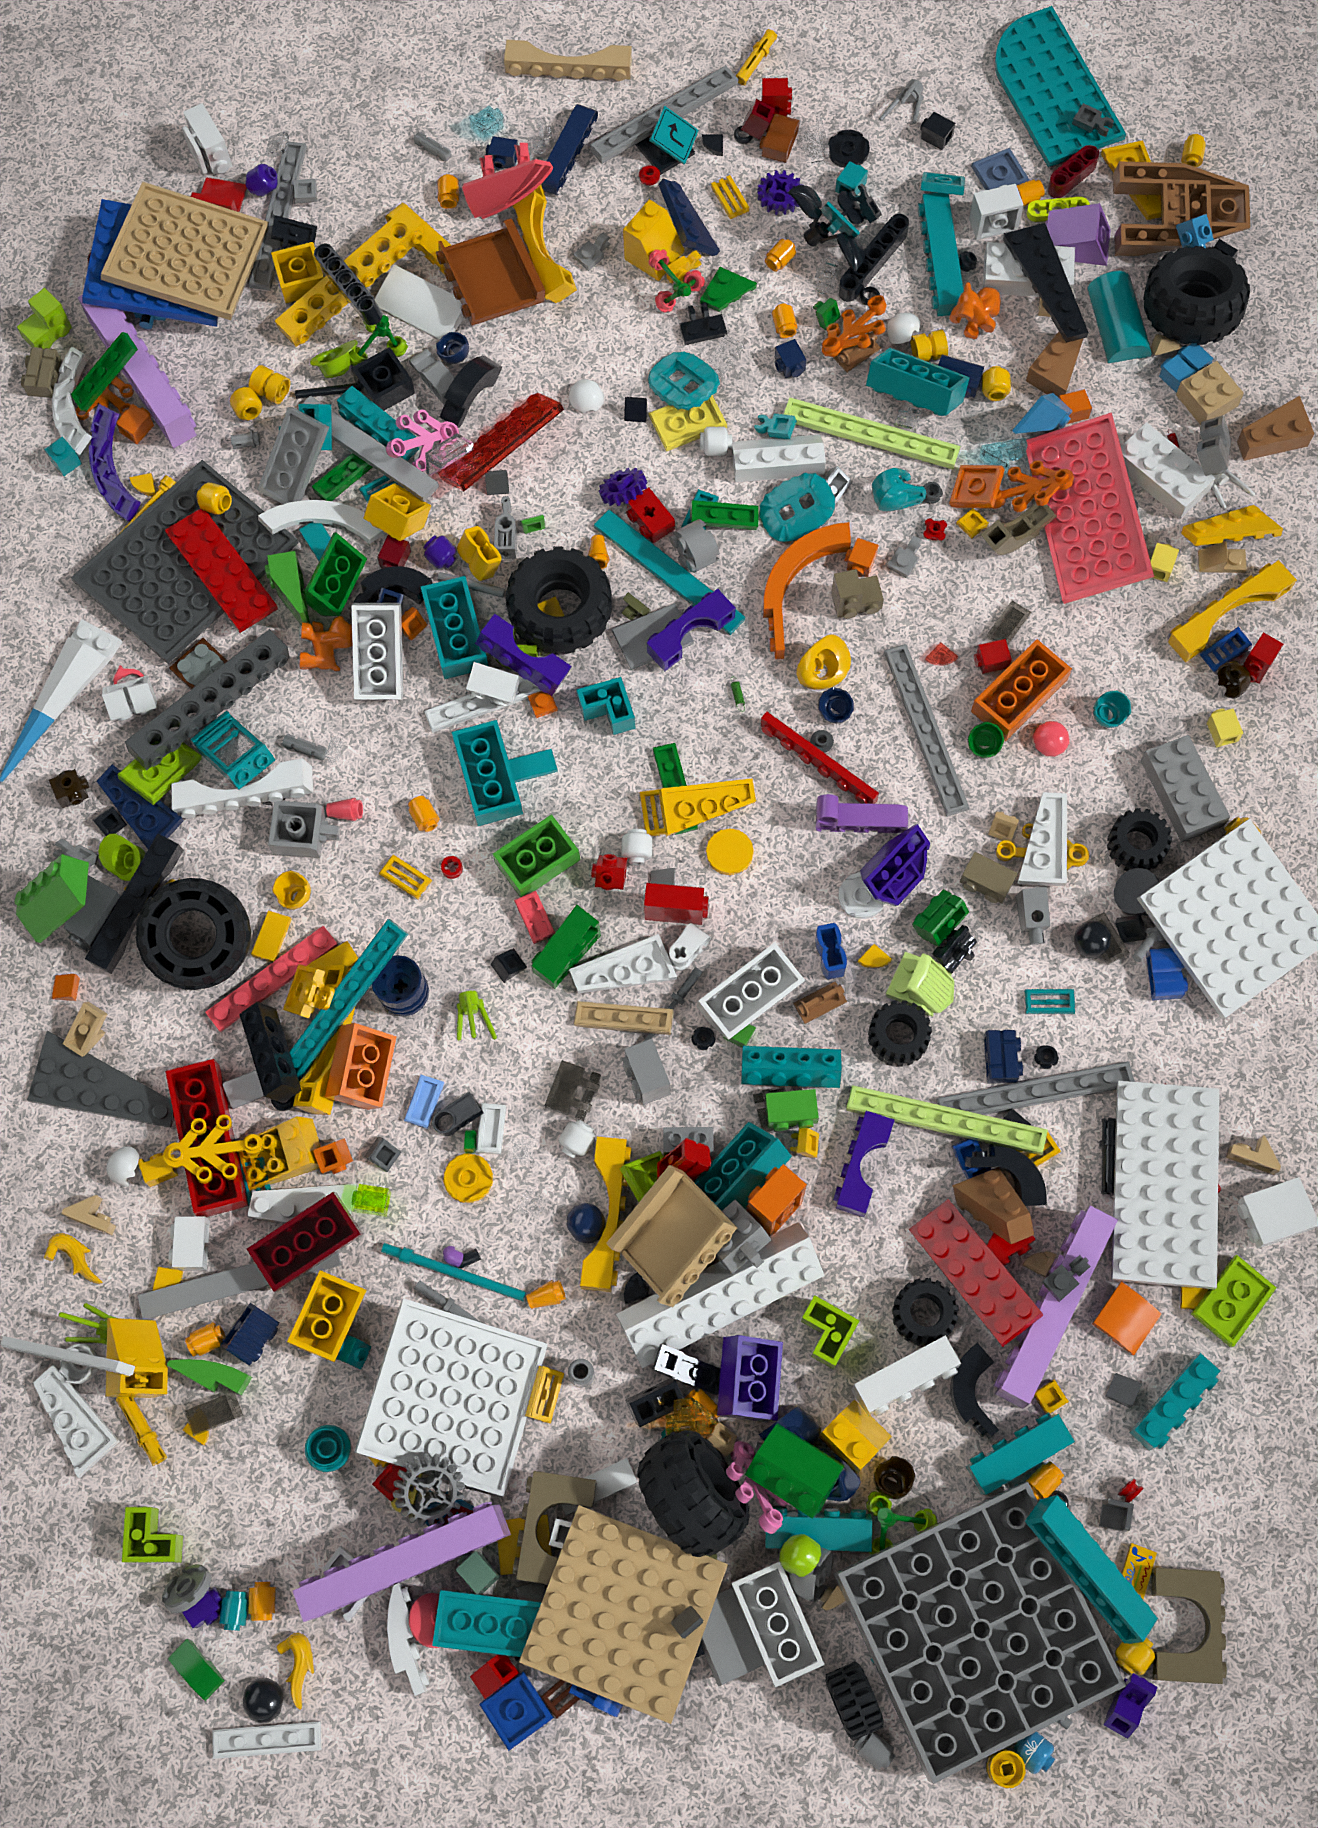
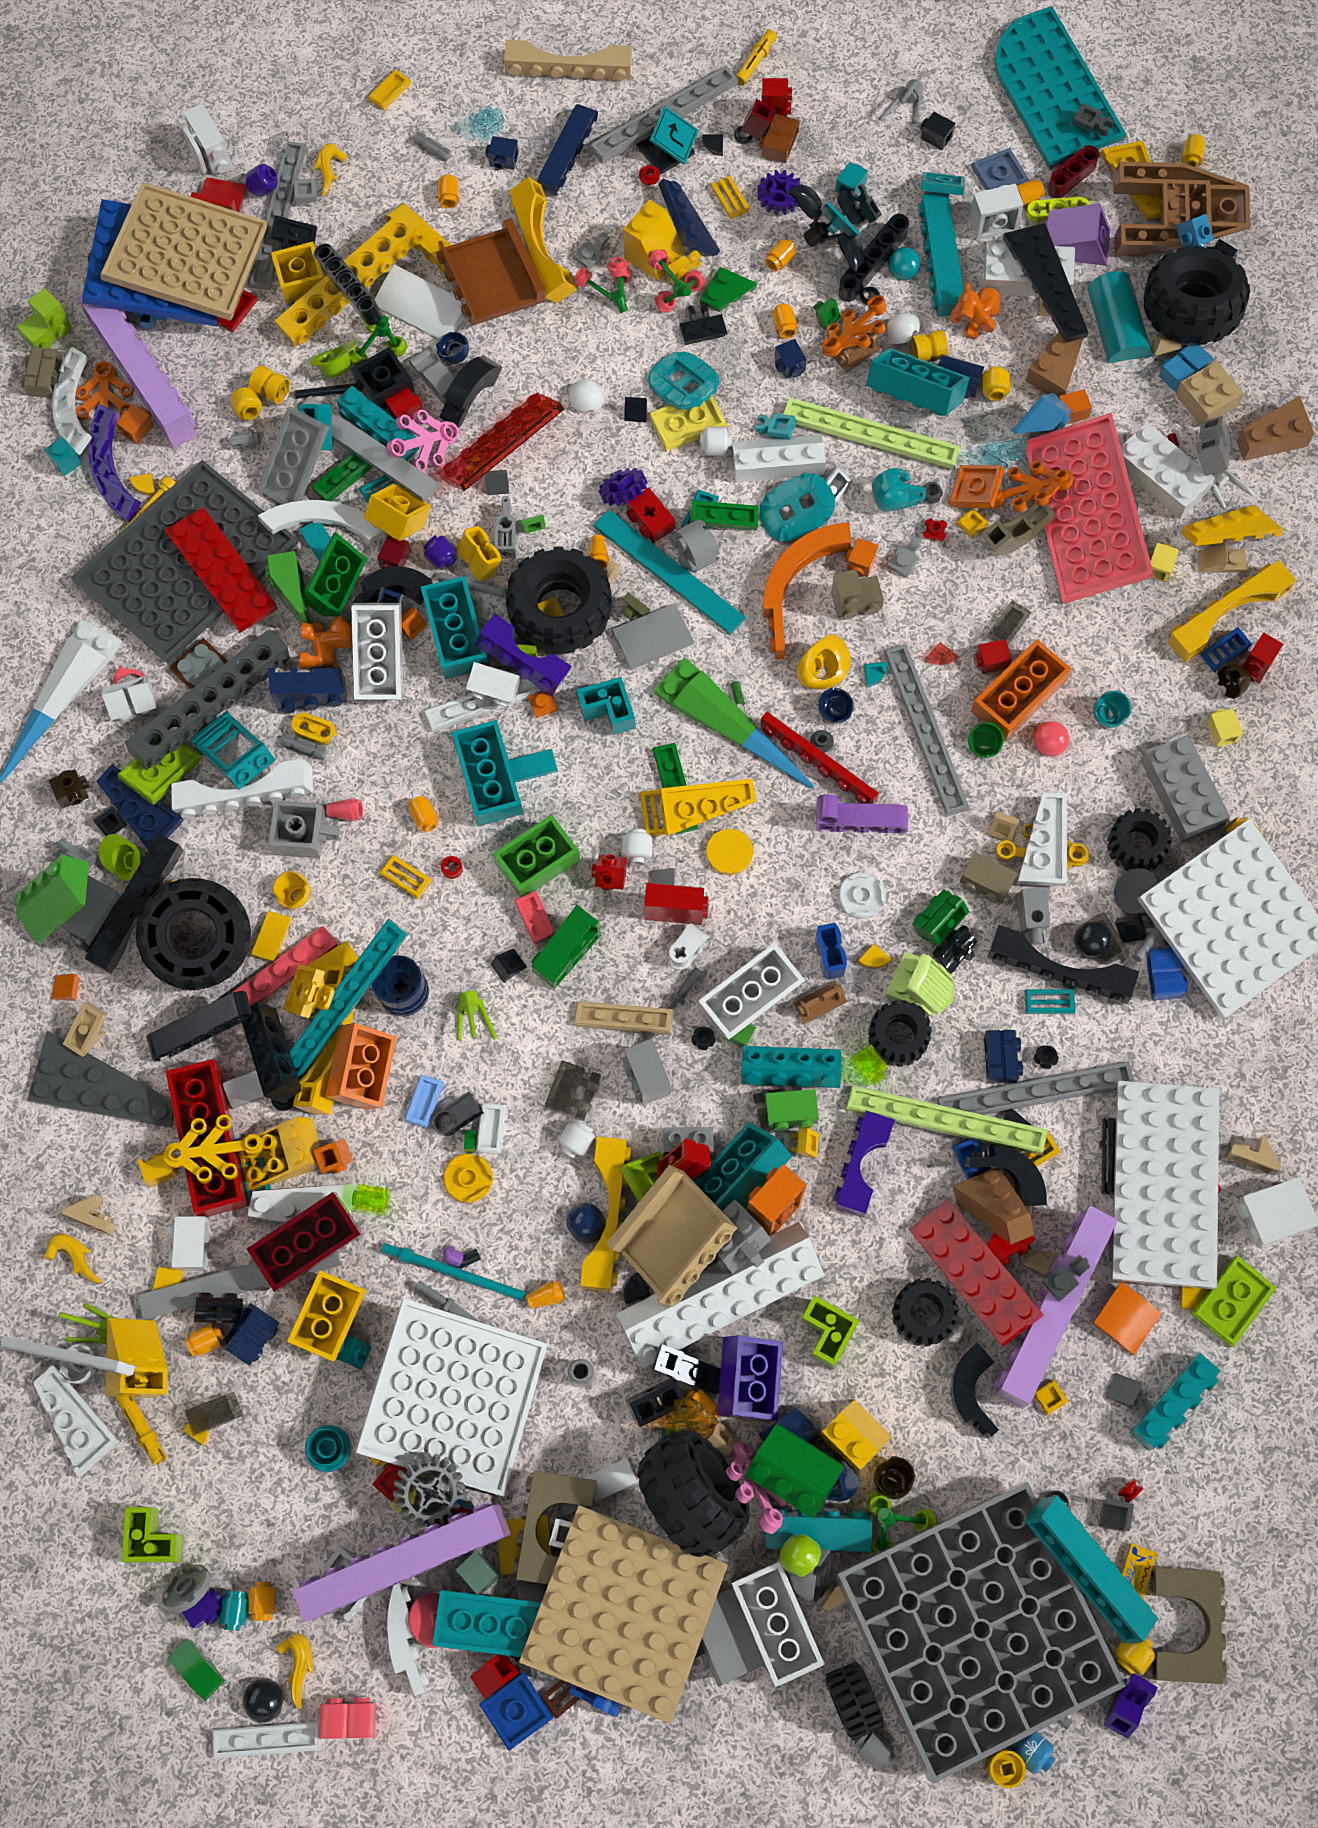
(104, 371): green tile -> none
(122, 1165): white hair -> none
(199, 1025): none -> black beam
(212, 1374): bright green slope -> none
(214, 498): yellow head -> none
(217, 1309): none -> black hips
(244, 306): none -> red tile
(307, 689): none -> dark blue wedge
(315, 728): none -> yellow plate
(322, 162): none -> yellow piece
(347, 1720): none -> coral brick
(382, 1154): dark grey slope -> none
(389, 90): none -> yellow tile
(403, 404): none -> red brick
(447, 453): clear panel -> none
(507, 187): coral piece -> none
(541, 1392): yellow tile -> none
(613, 571): none -> tan tile
(621, 274): none -> plant
(630, 966): white wing -> none
(687, 1622): dark grey slope -> none
(702, 700): none -> bright green plate
(711, 612): dark purple arch -> none
(842, 151): black tile -> none
(869, 1066): none -> clear neon green brick
(874, 673): none -> teal tile
(897, 866): dark purple wedge -> none
(904, 263): none -> teal hair
(905, 1376): white slope -> none
(967, 261): black plate -> none
(1020, 1453): teal brick -> none
(1045, 1480): light orange brick -> none
(1111, 981): none -> black arch

